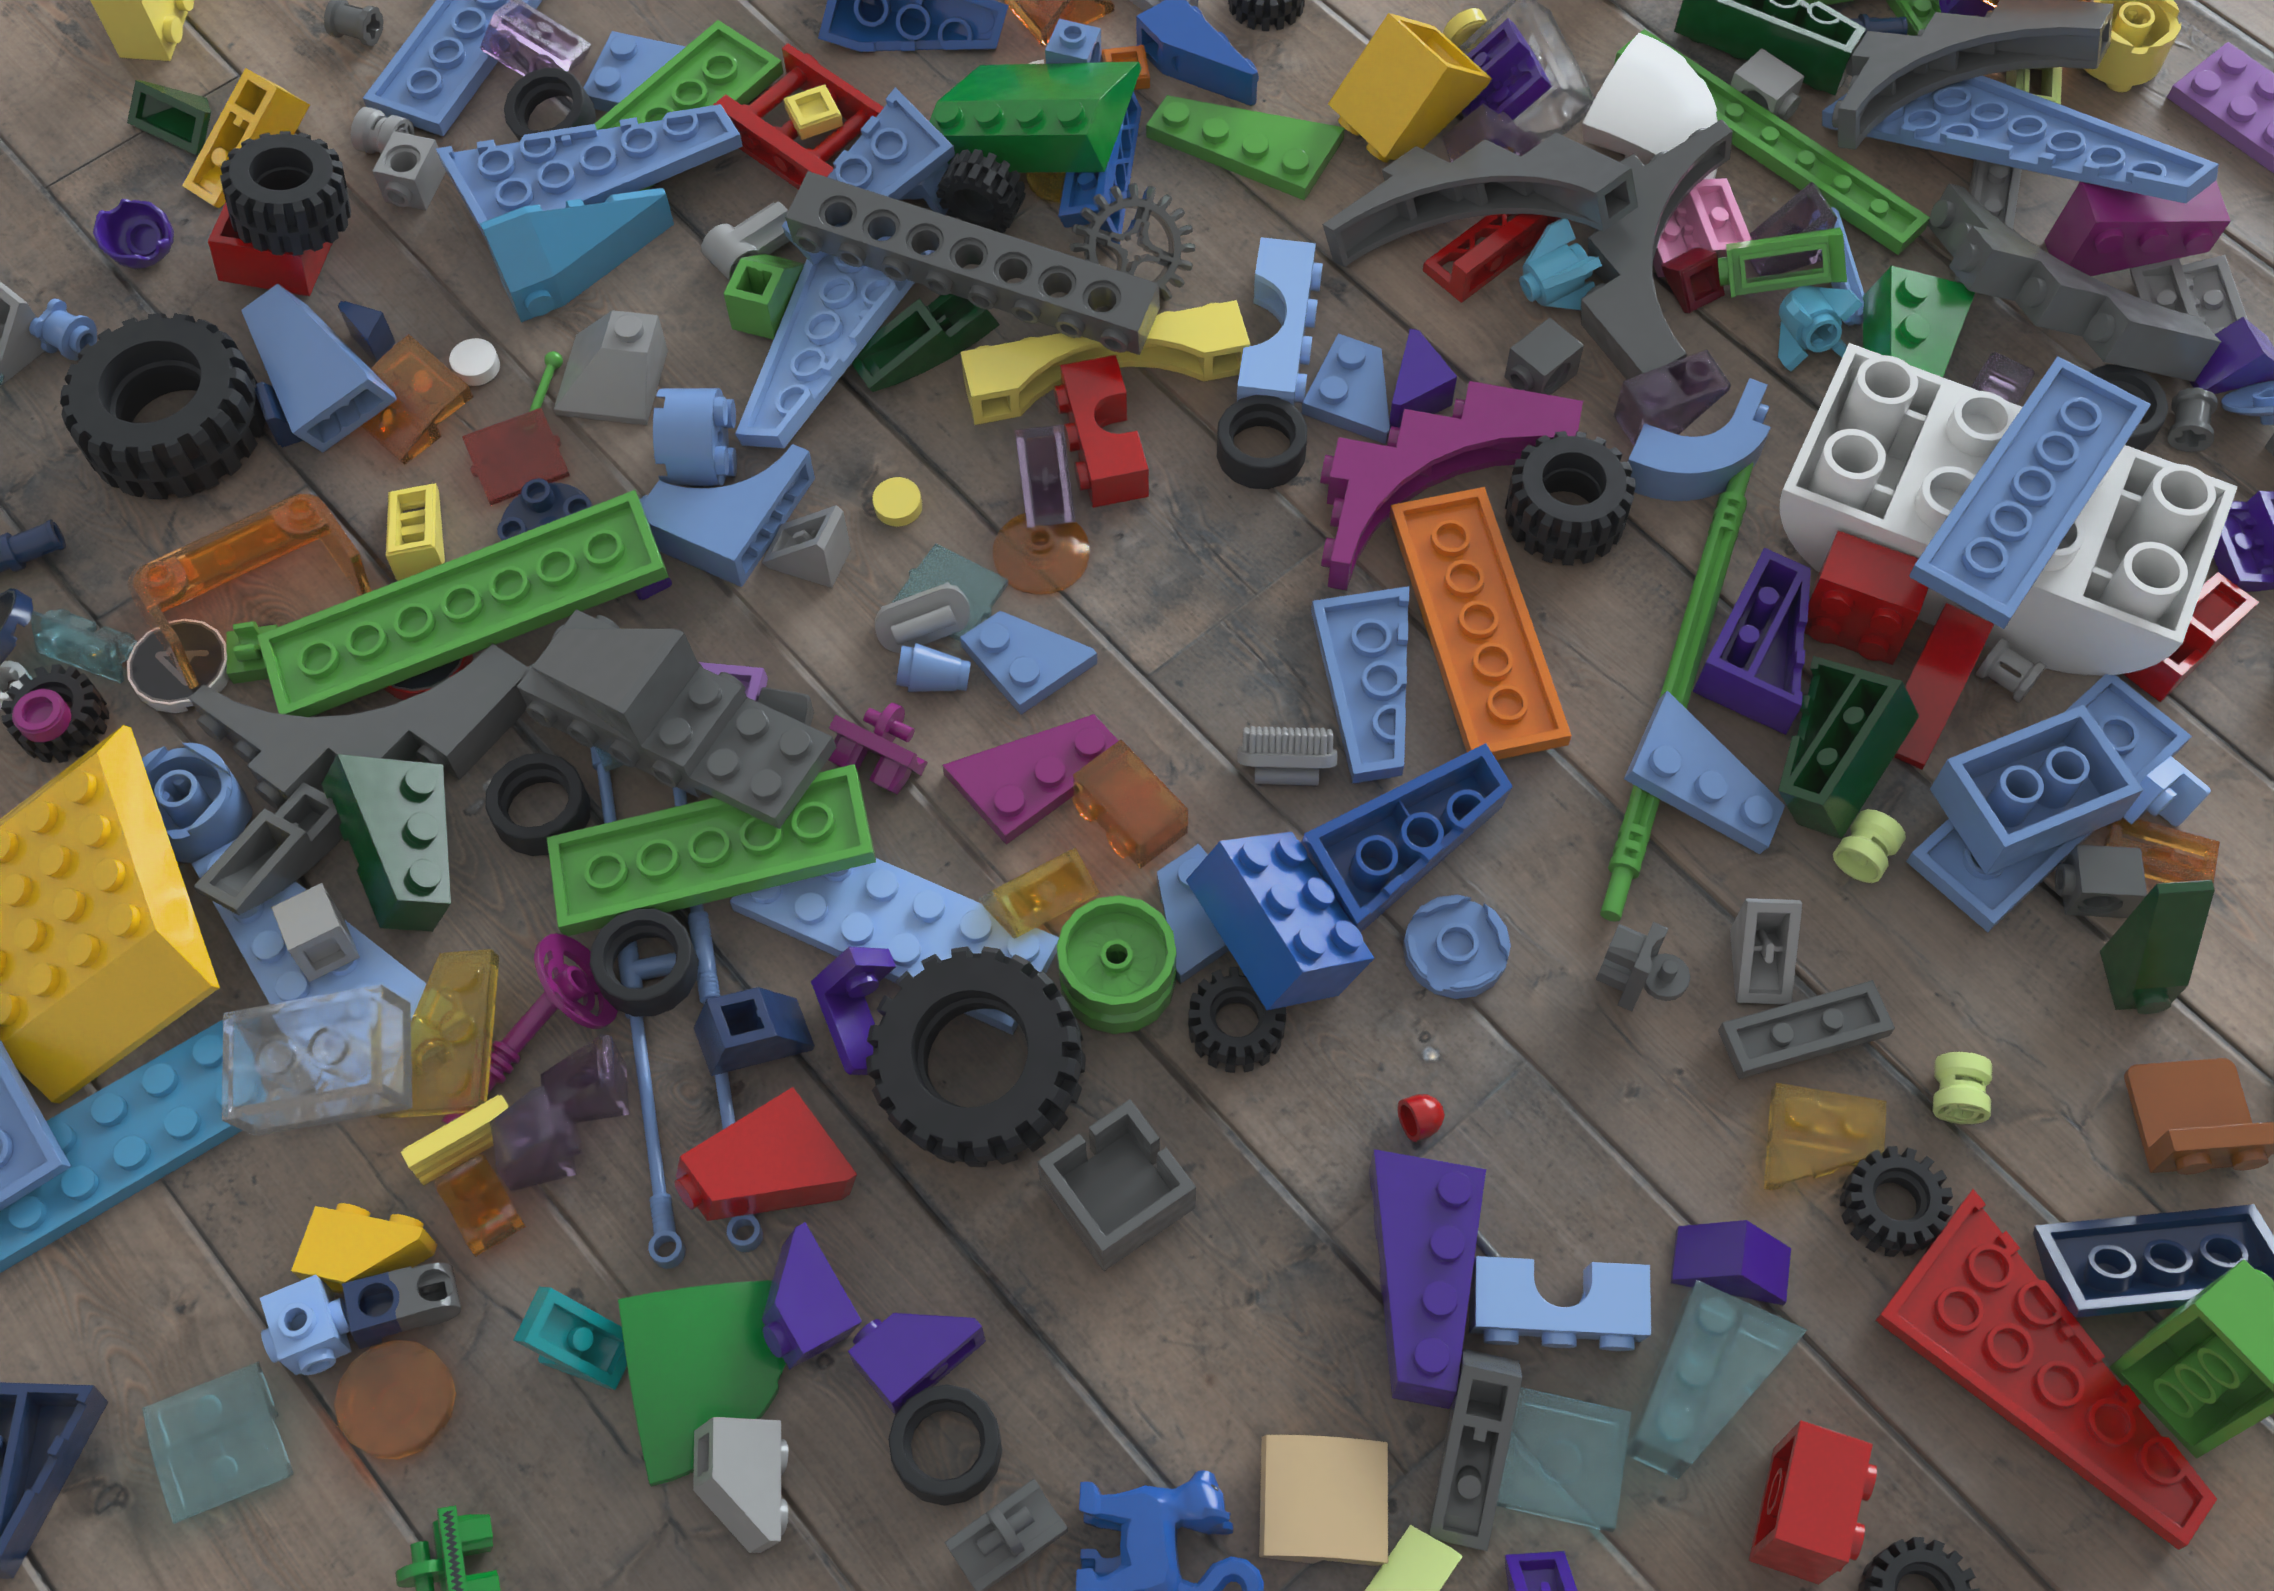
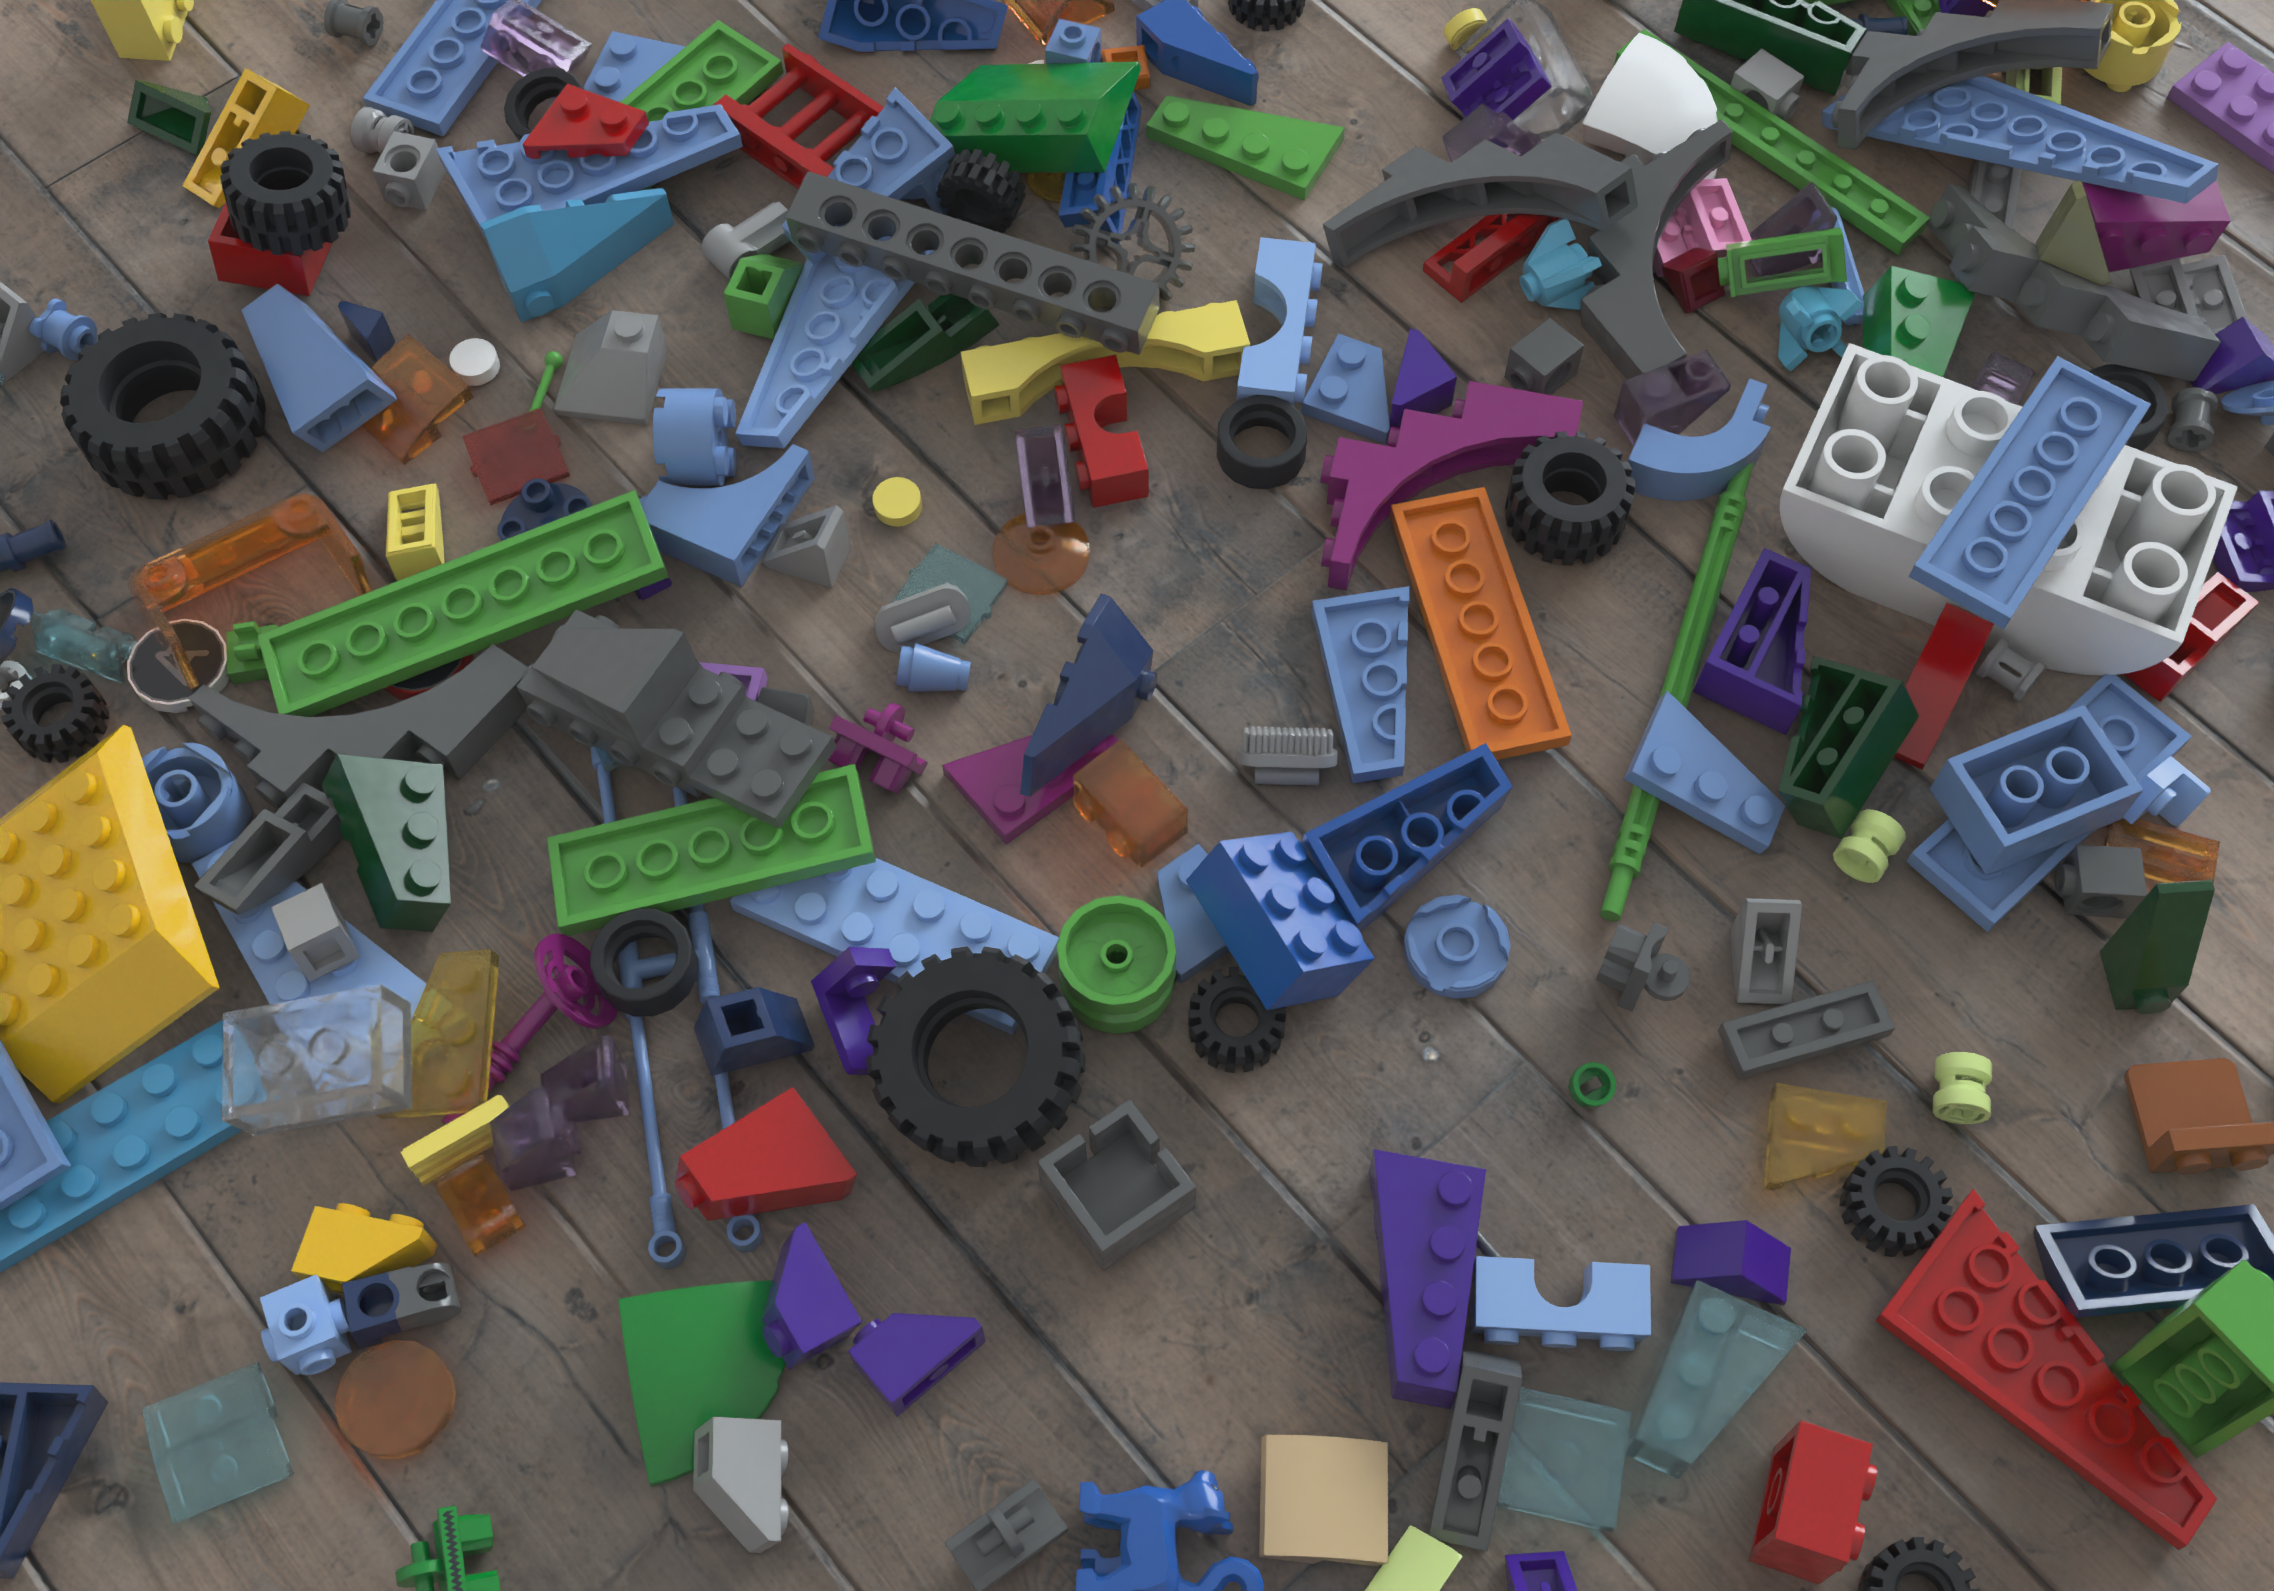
(41, 715): magenta tile -> none
(134, 233): dark purple hair -> none
(274, 415): dark blue slope -> none
(526, 772): black tyre -> none
(573, 1339): teal slope -> none
(586, 126): none -> red wing
(813, 112): light yellow tile -> none
(909, 1418): black tyre -> none
(1025, 658): medium blue wing -> none
(1041, 894): clear yellow slope -> none
(1093, 694): none -> dark blue wedge
(1406, 87): yellow slope -> none
(1420, 1116): red hinge -> none
(1596, 1097): none -> green hinge
(1865, 598): red brick -> none
(2072, 239): none -> olive slope

